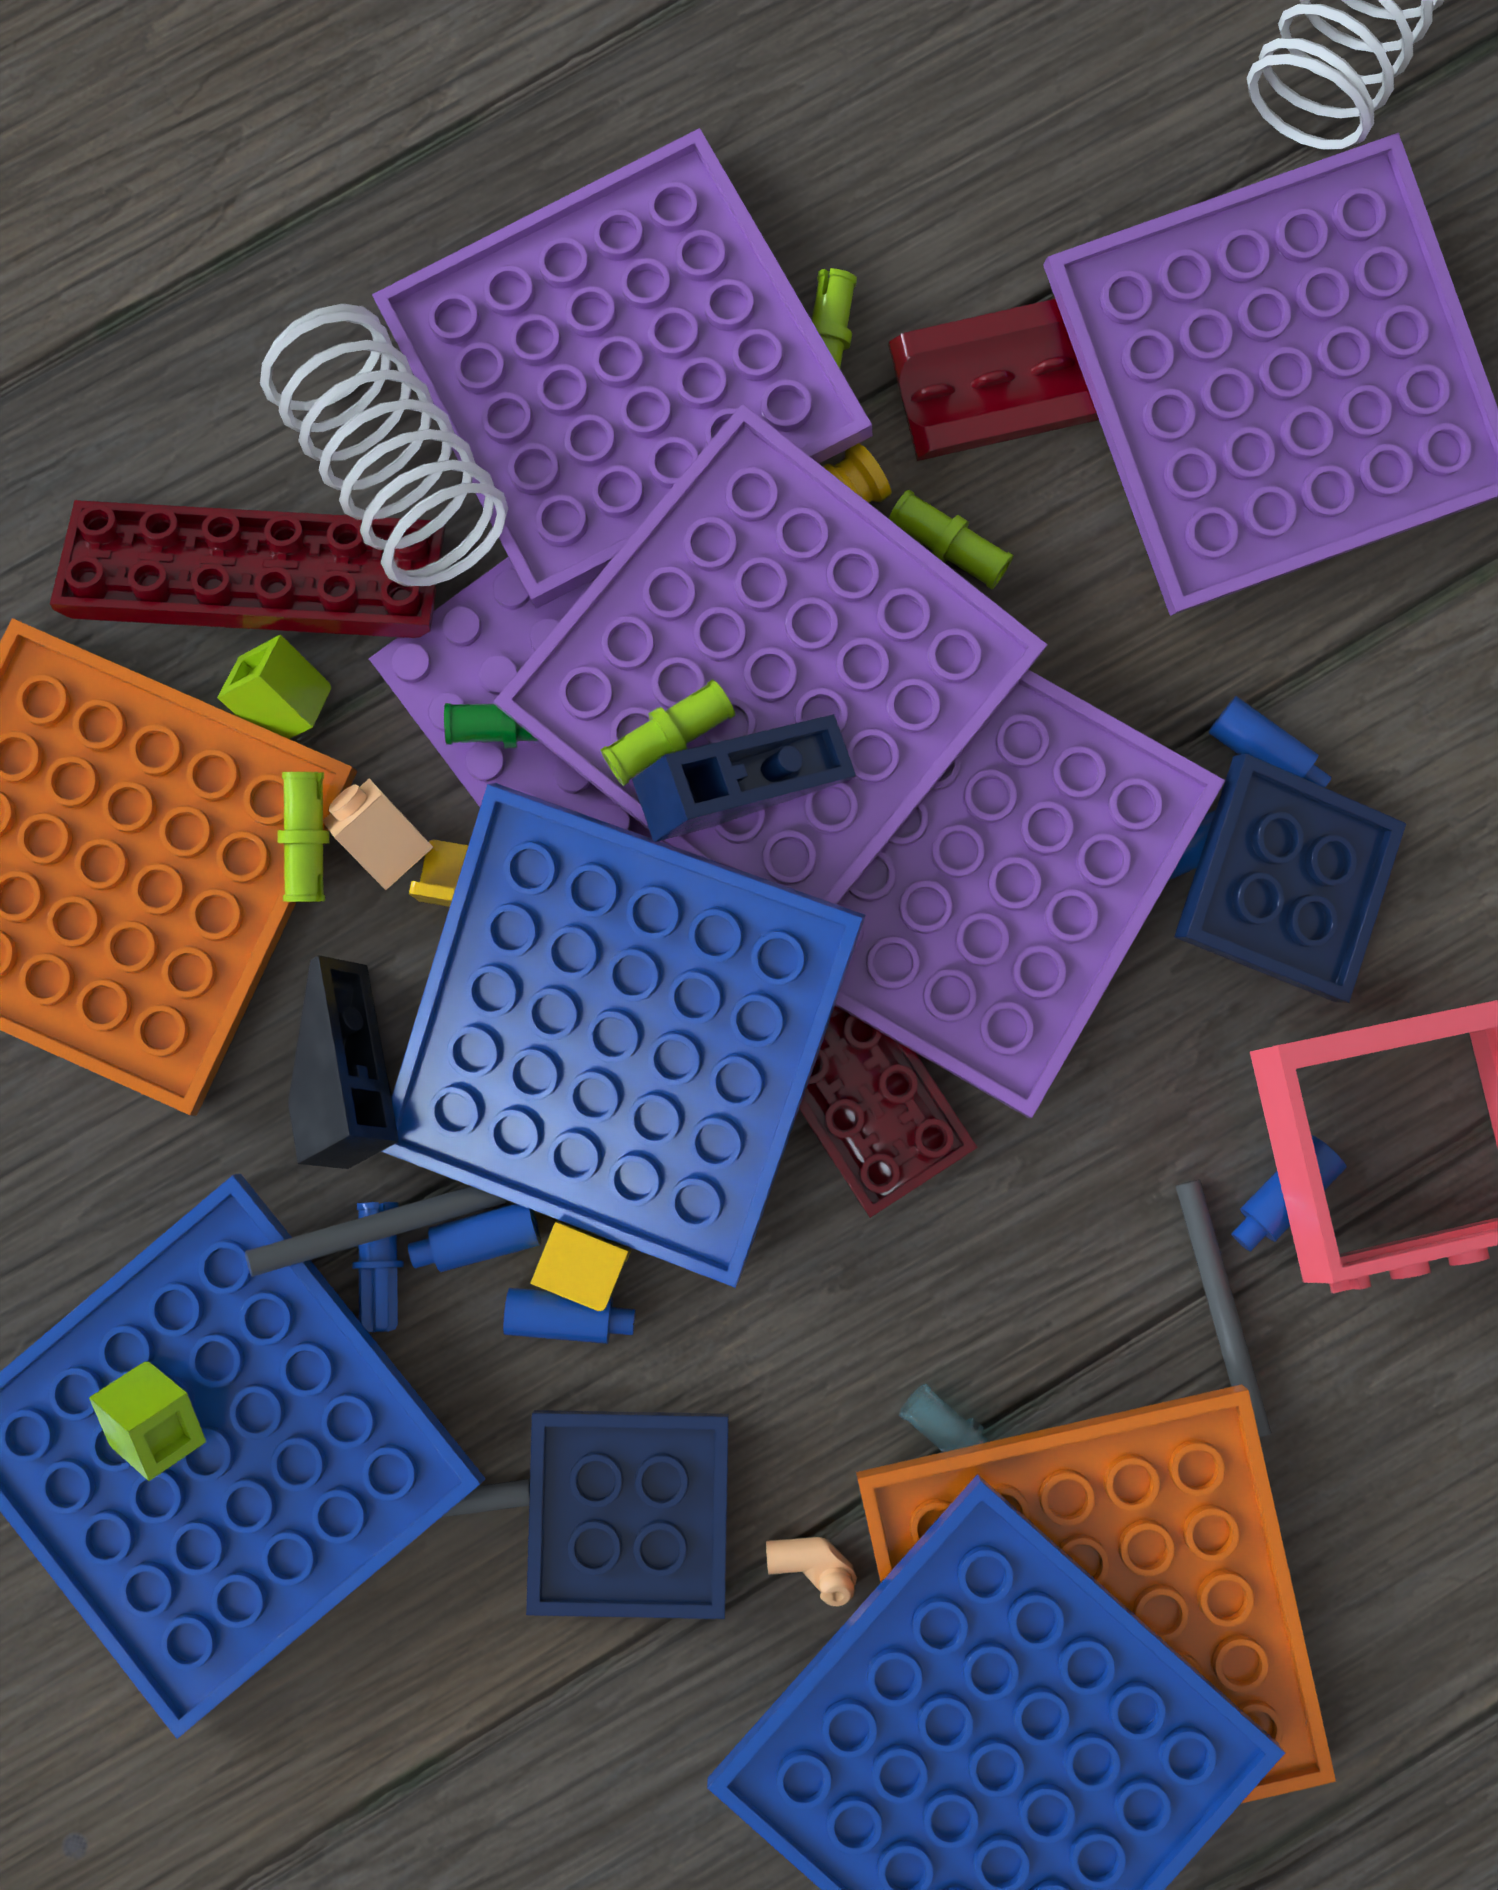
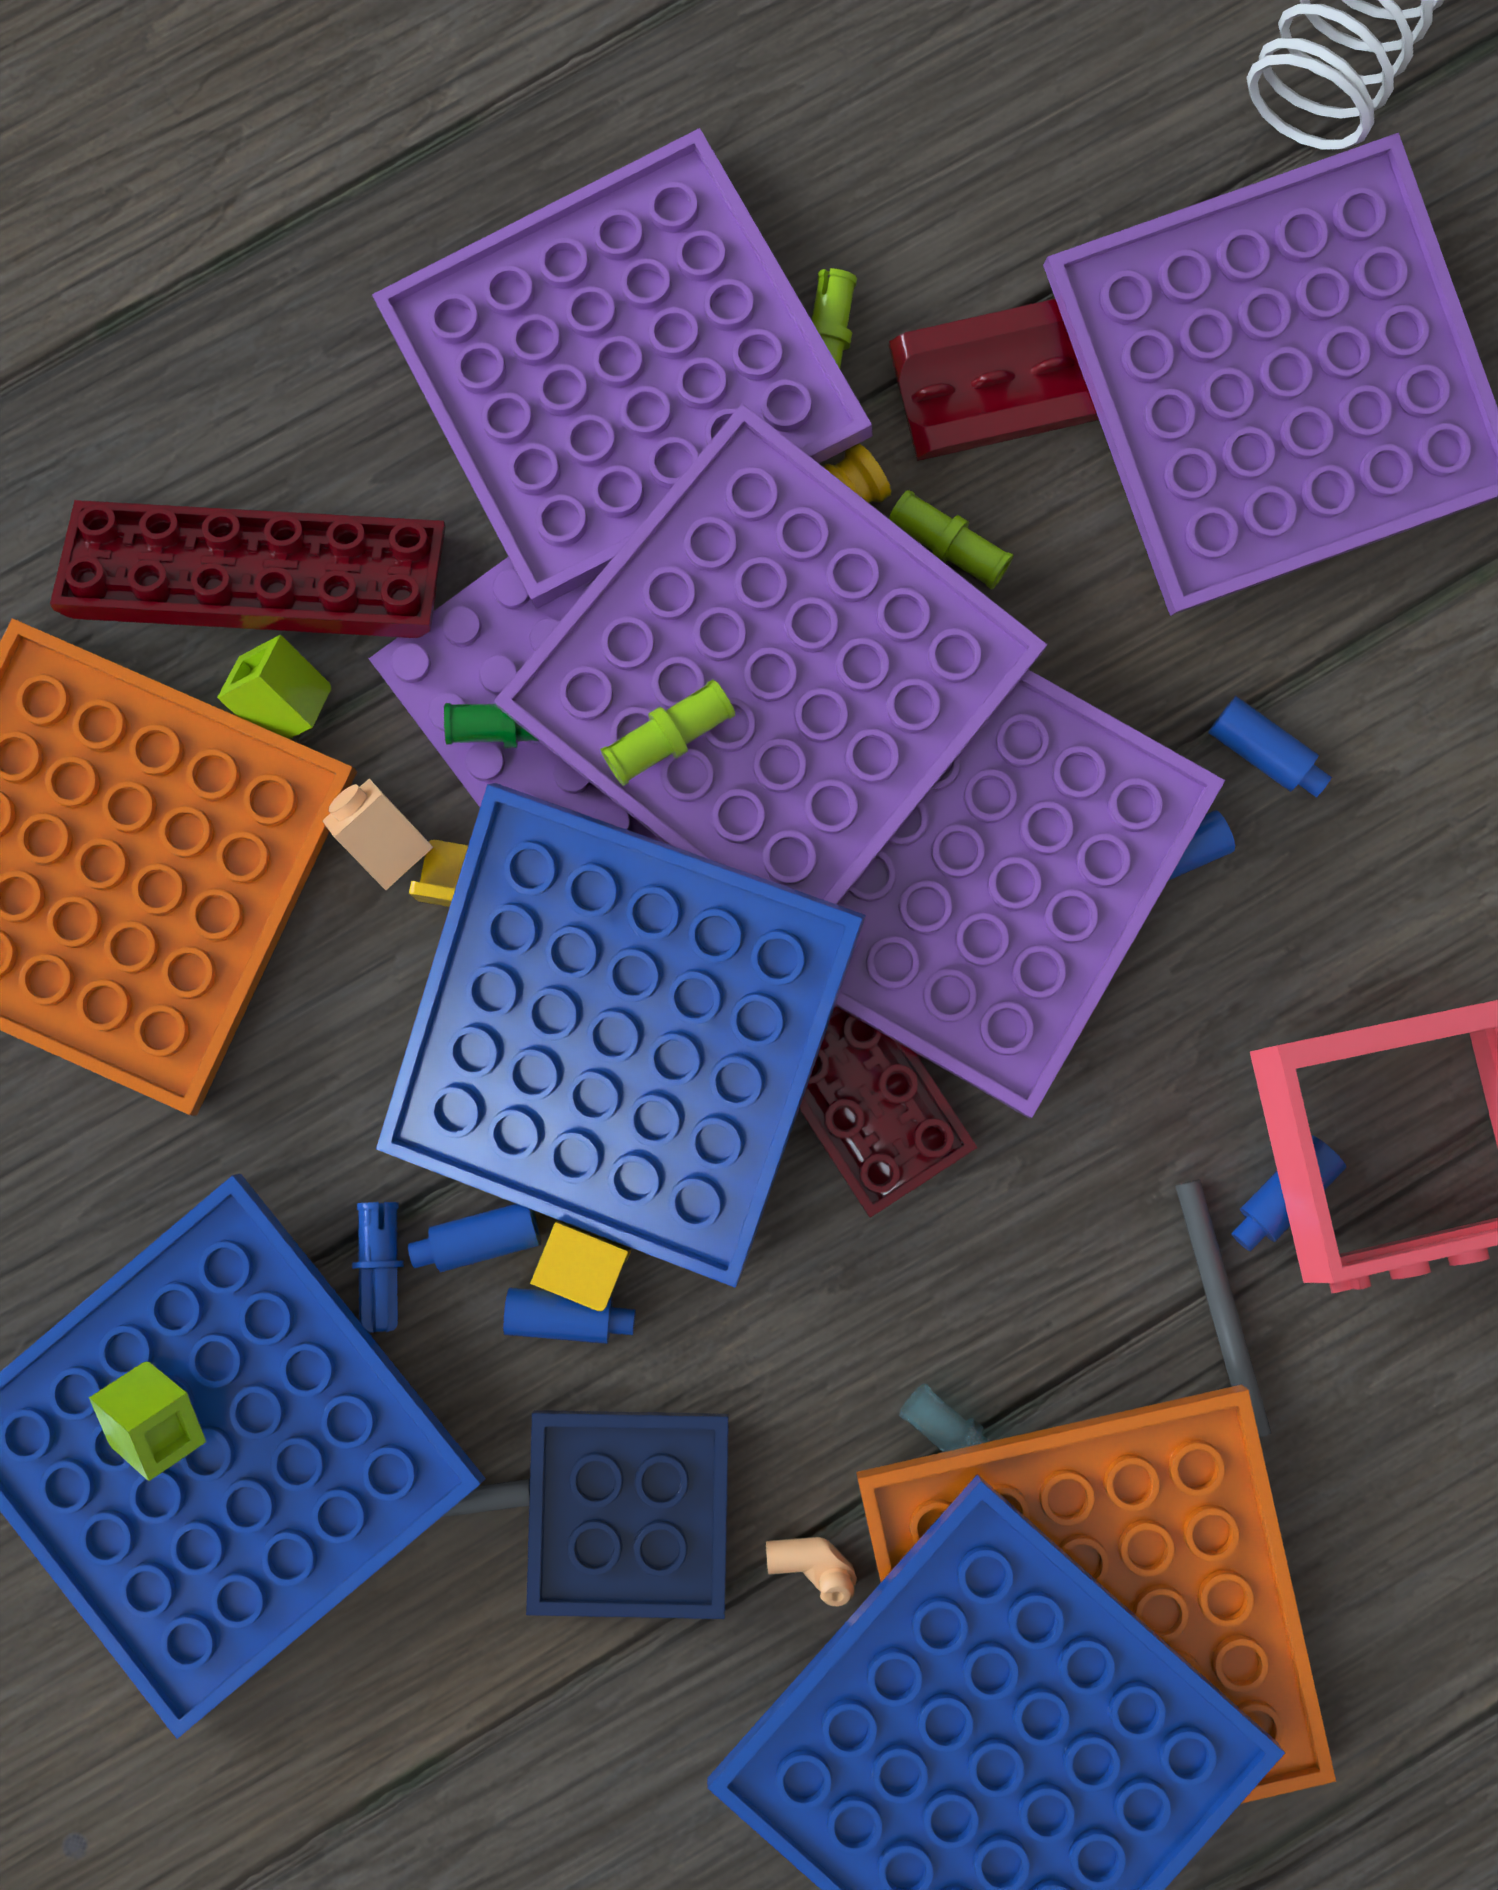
(303, 836): lime pin -> none
(339, 1072): black slope -> none
(354, 417): white piece -> none
(368, 1229): dark grey bar -> none
(741, 776): dark blue slope -> none
(1290, 879): dark blue plate -> none

